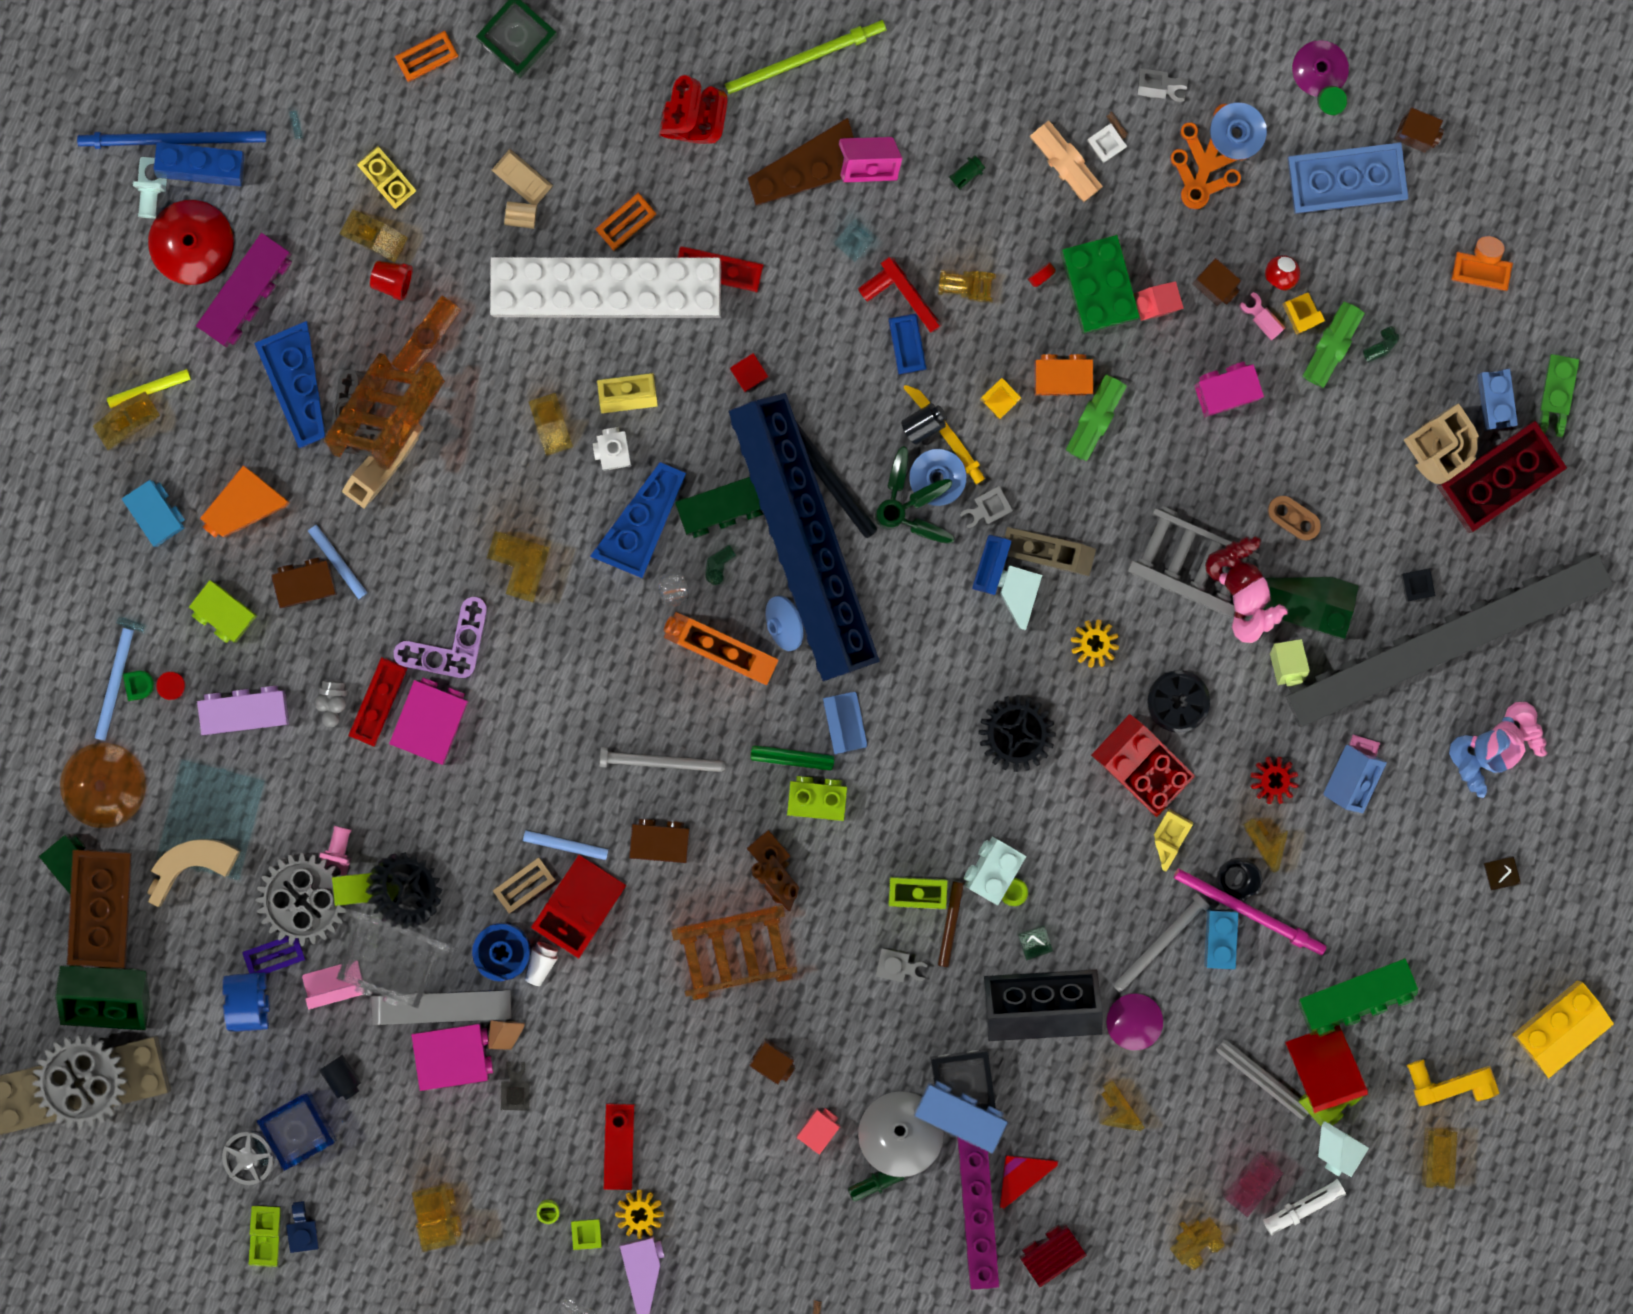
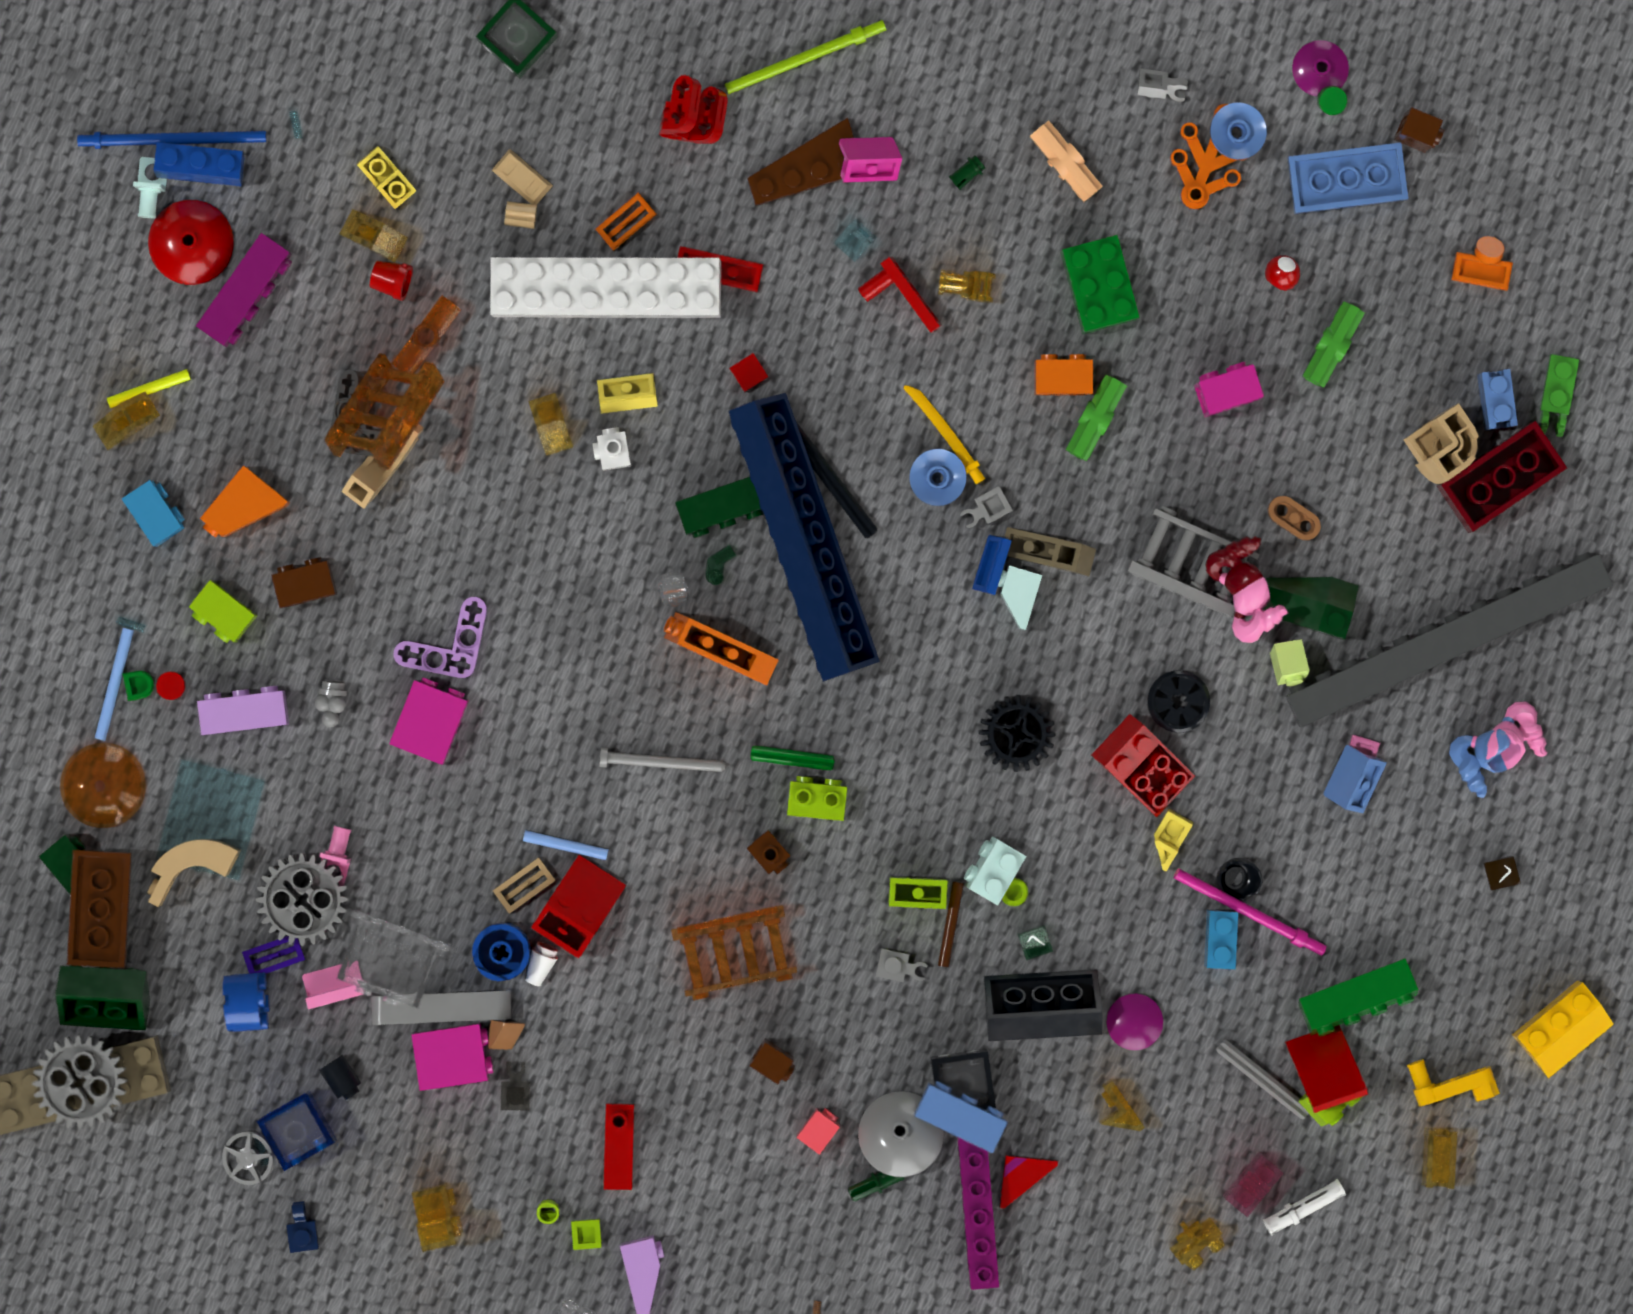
(264, 1236): lime slope -> none
(293, 377): blue wing -> none
(337, 561): light blue bar -> none
(350, 889): lime slope -> none
(378, 702): red tile -> none
(385, 881): black gear -> none
(405, 67): orange tile -> none
(528, 563): clear yellow brick -> none
(636, 1205): yellow gear -> none
(639, 527): blue wing -> none
(659, 842): reddish brown brick -> none
(777, 882): reddish brown hinge -> none
(784, 623): medium blue dish -> none
(845, 722): medium blue panel -> none
(907, 344): blue tile -> none
(918, 499): dark green plant -> none
(924, 423): black brick -> none
(1000, 398): yellow panel -> none
(1042, 274): red tile -> none
(1052, 1255): dark red brick -> none
(1102, 637): yellow gear -> none
(1107, 143): white tile -> none
(1122, 129): medium nougat leg -> none
(1158, 301): coral brick -> none
(1176, 927): light grey bar -> none
(1217, 283): reddish brown brick -> none
(1263, 318): bright pink bar -> none
(1269, 850): clear yellow slope -> none
(1284, 779): red gear -> none
(1303, 313): yellow panel -> none
(1340, 1150): light aqua slope -> none
(1383, 347): clear green arm -> none
(1418, 584): black plate -> none

